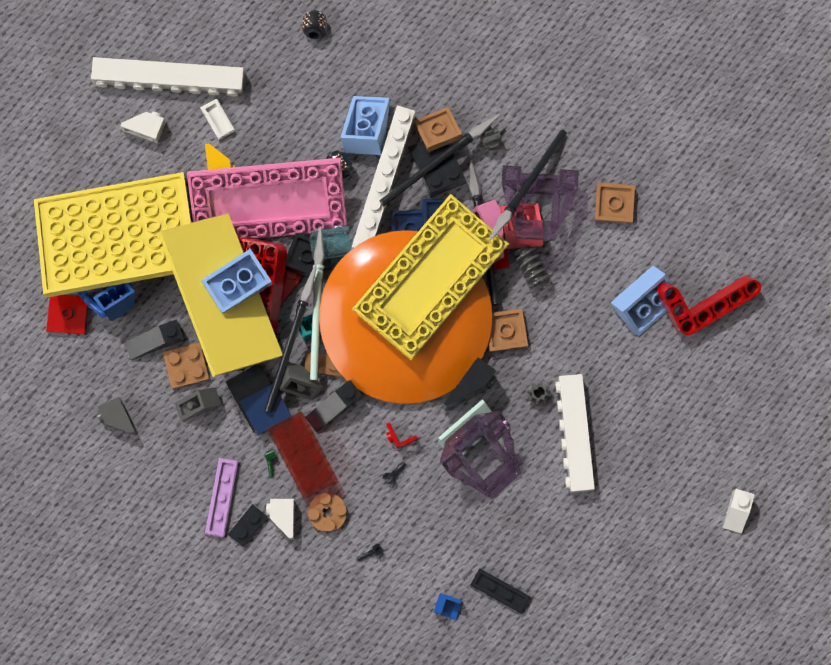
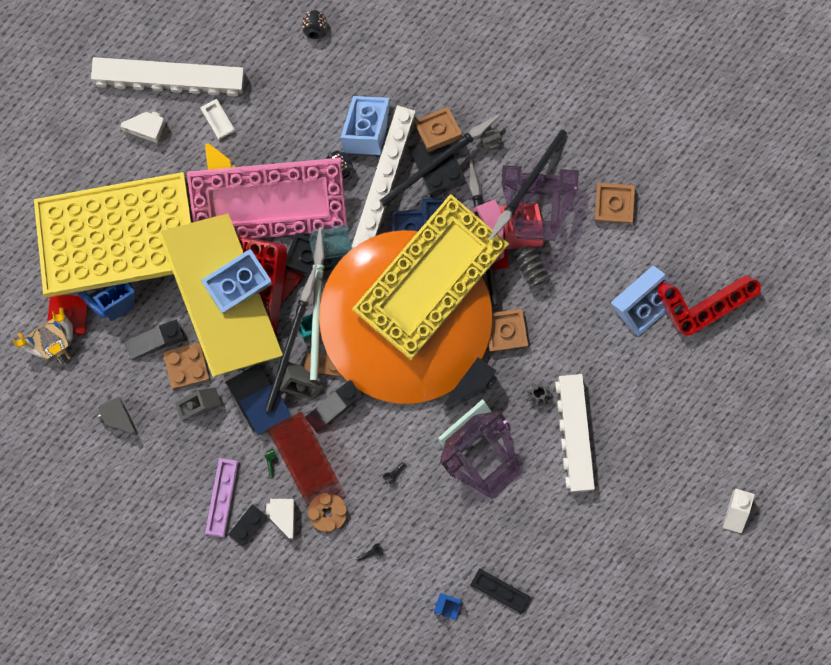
(49, 338): none -> torso
(392, 437): red bracket -> none

